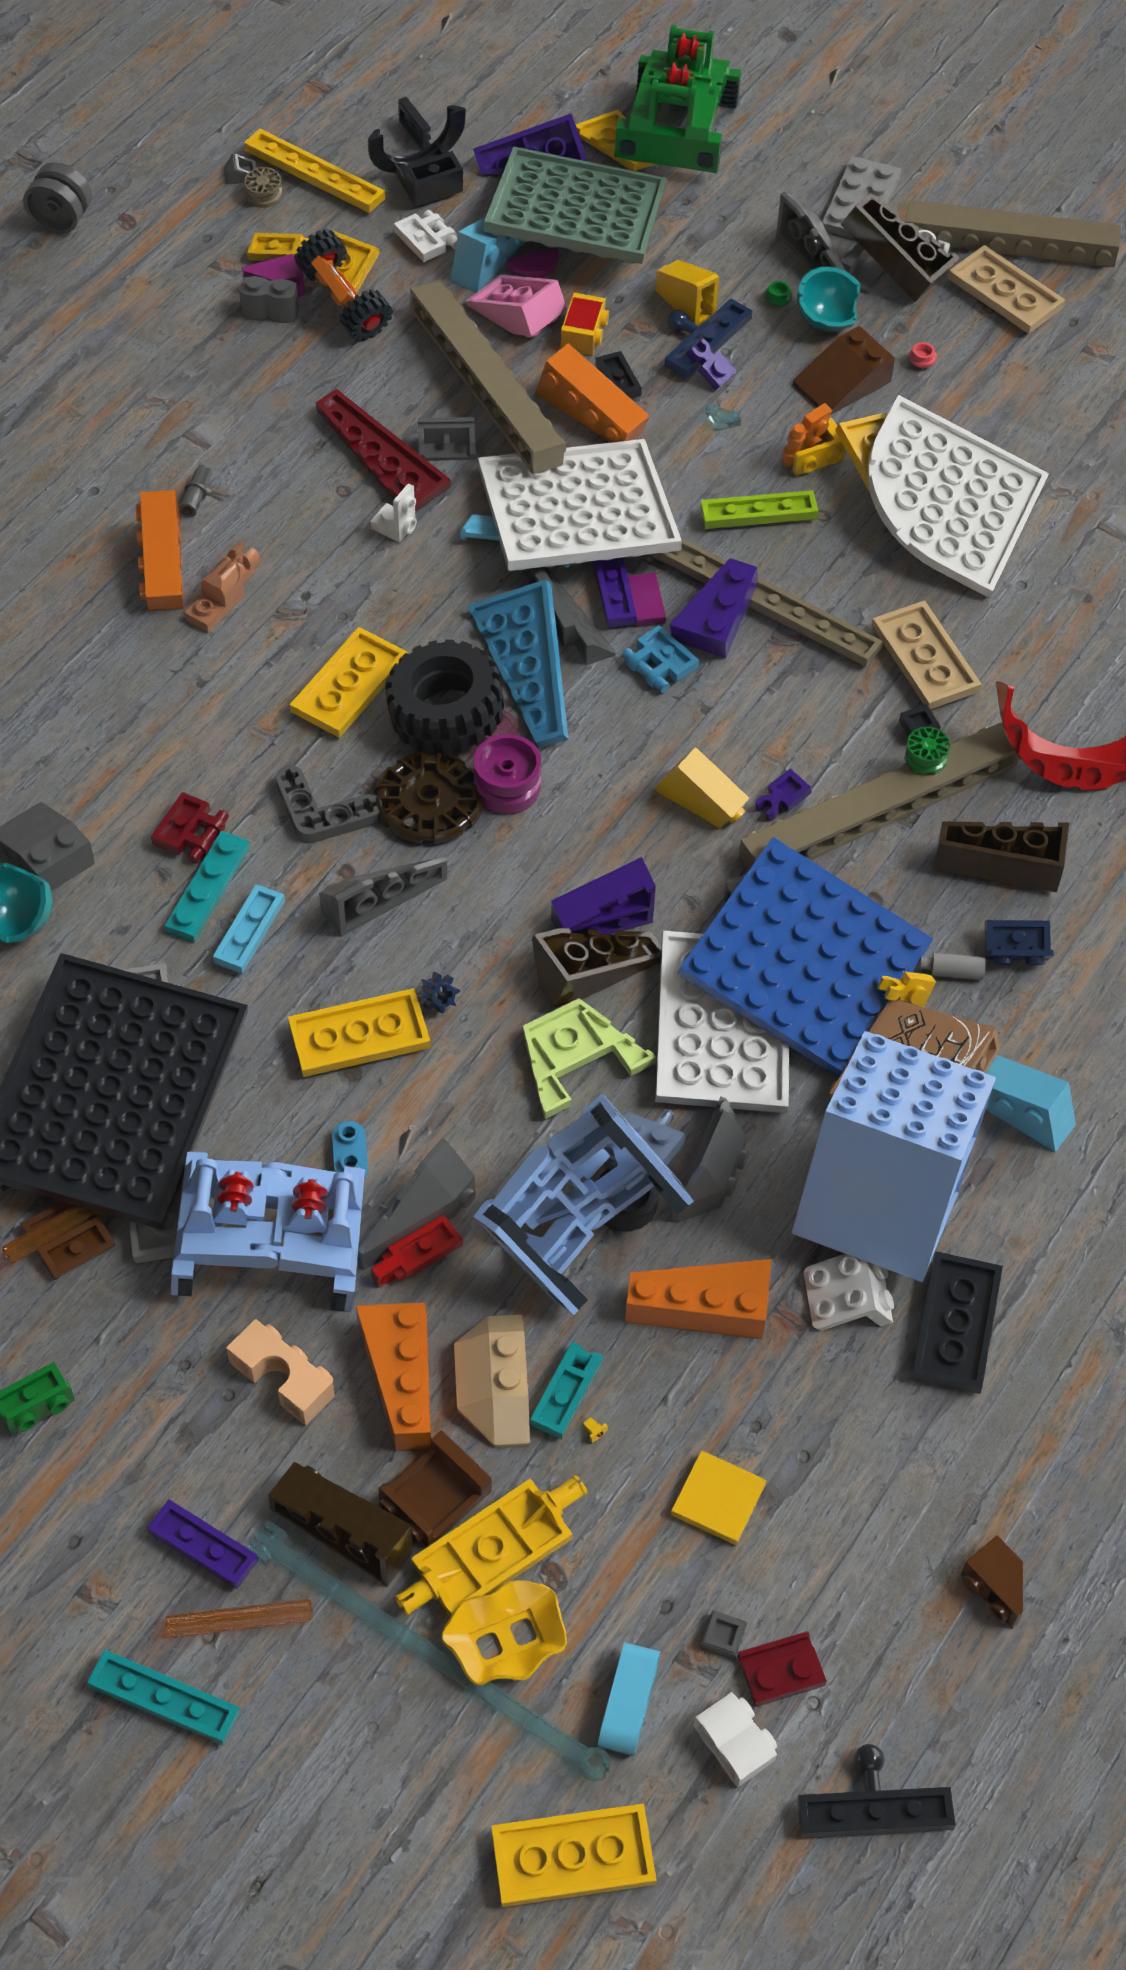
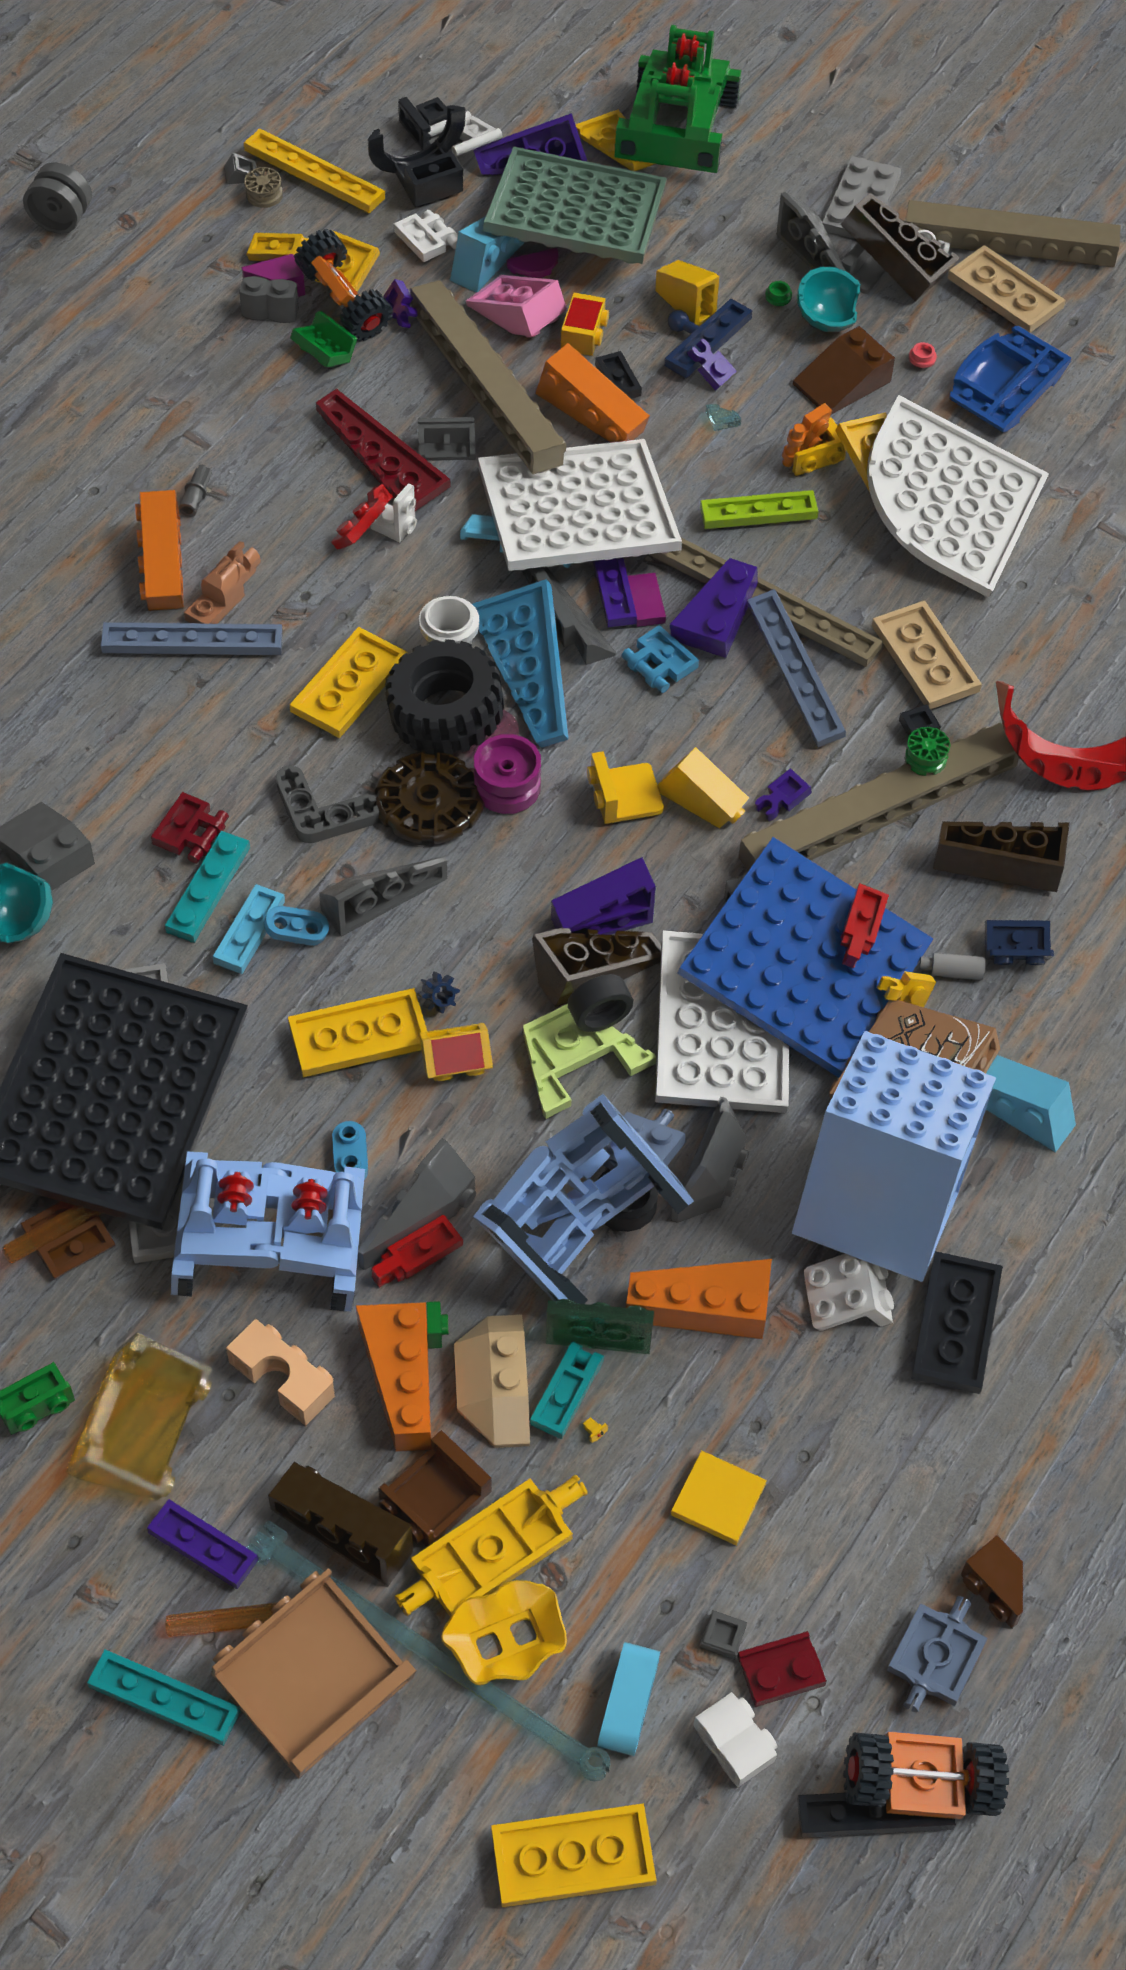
(139, 1418): none -> clear yellow windscreen
(192, 638): none -> sand blue plate
(295, 924): none -> dark azure plate
(310, 1672): none -> medium nougat panel
(325, 340): none -> green bracket
(363, 517): none -> red hinge
(400, 299): none -> dark purple plate
(433, 111): none -> black plate
(436, 1324): none -> green plate
(449, 619): none -> white piece
(456, 1051): none -> brick
(475, 134): none -> white plate
(599, 1326): none -> clear green plate
(600, 1003): none -> black tyre
(624, 791): none -> yellow bracket
(796, 668): none -> sand blue plate
(862, 923): none -> red hinge
(925, 1775): none -> plate
(937, 1654): none -> sand blue plate
(1007, 377): none -> blue slope

